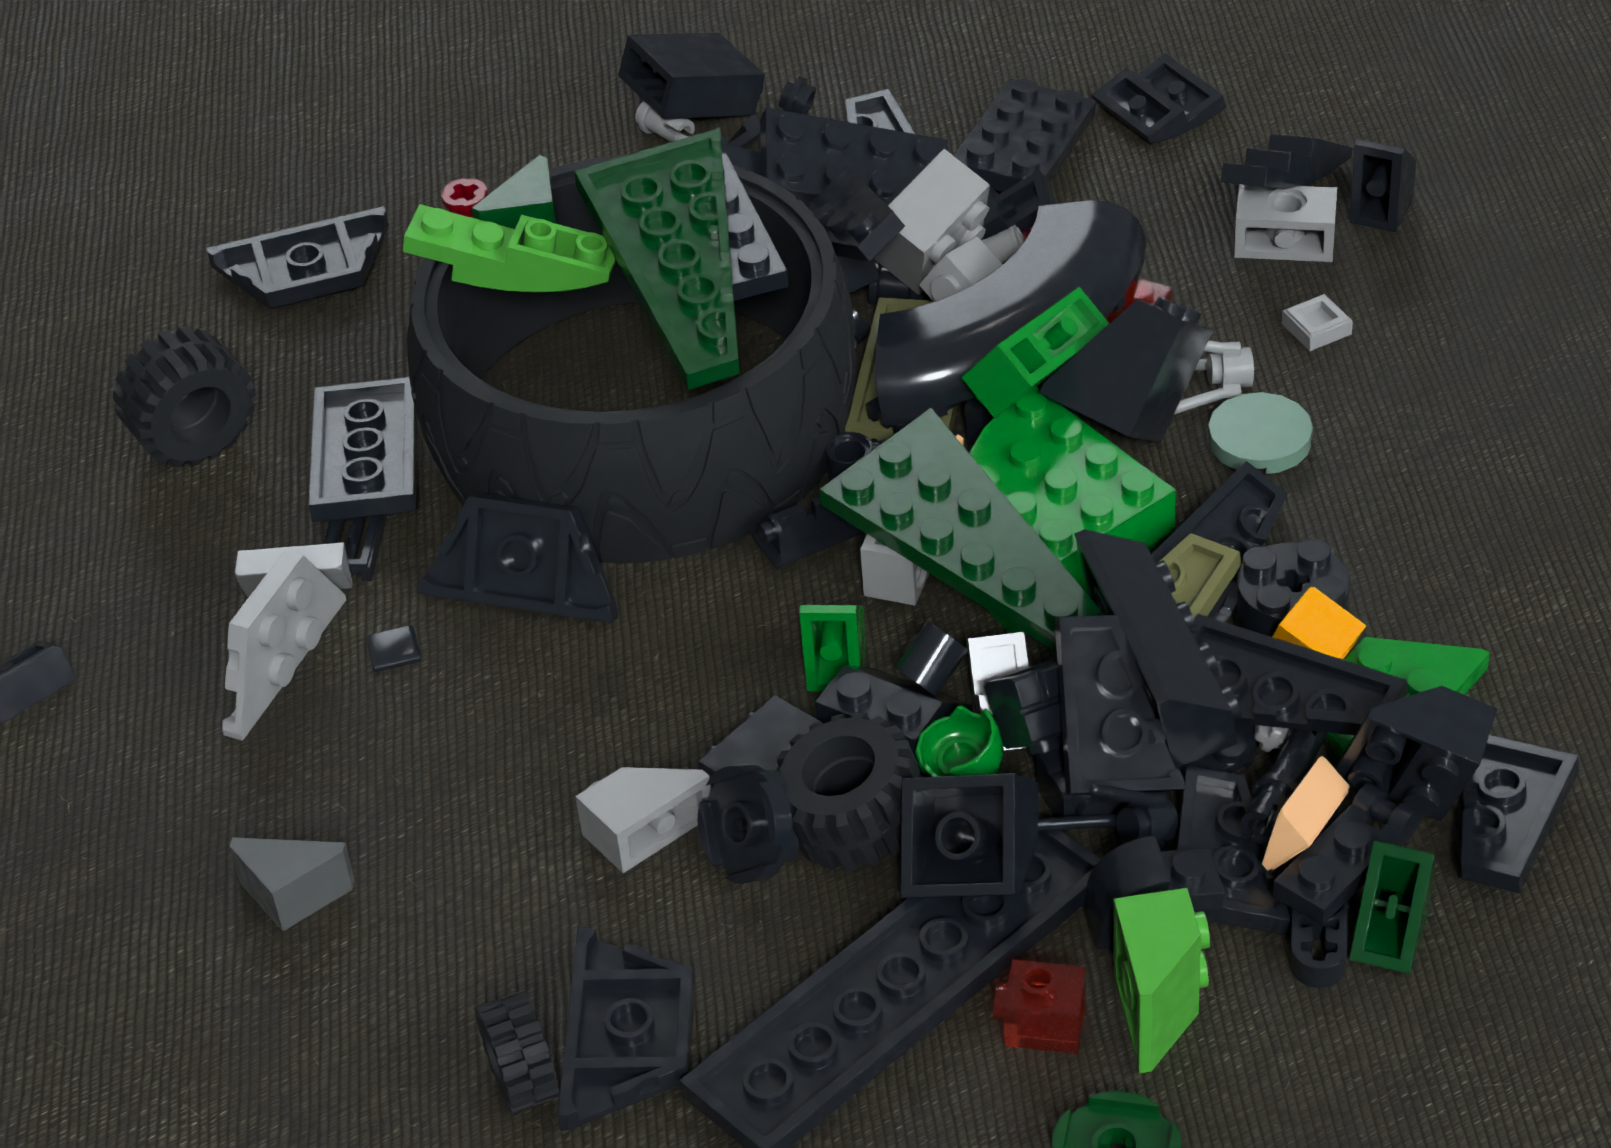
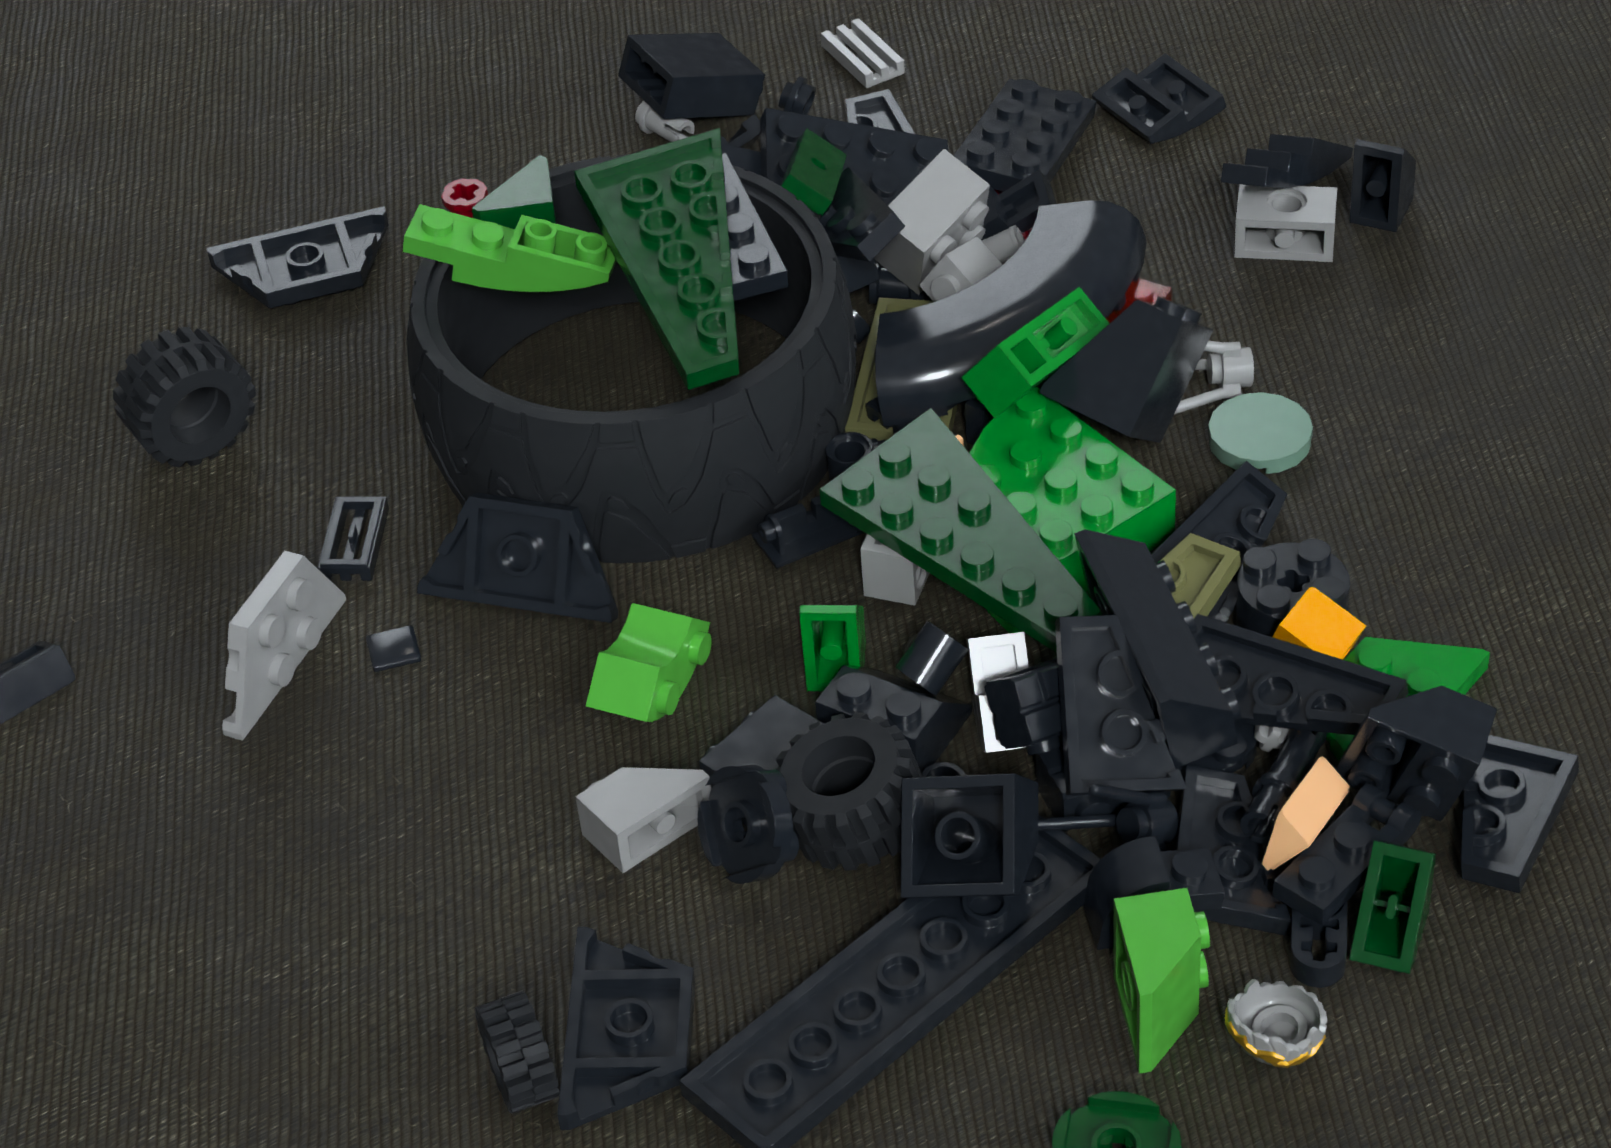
(292, 875): dark grey slope -> none
(328, 558): light grey slope -> none
(363, 450): plate -> none
(649, 664): none -> bright green brick
(814, 171): none -> dark green tile
(870, 51): none -> light grey tile
(960, 745): green hair -> none
(1042, 1006): clear red brick -> none
(1277, 1022): none -> light grey hair
(1317, 322): light grey tile -> none

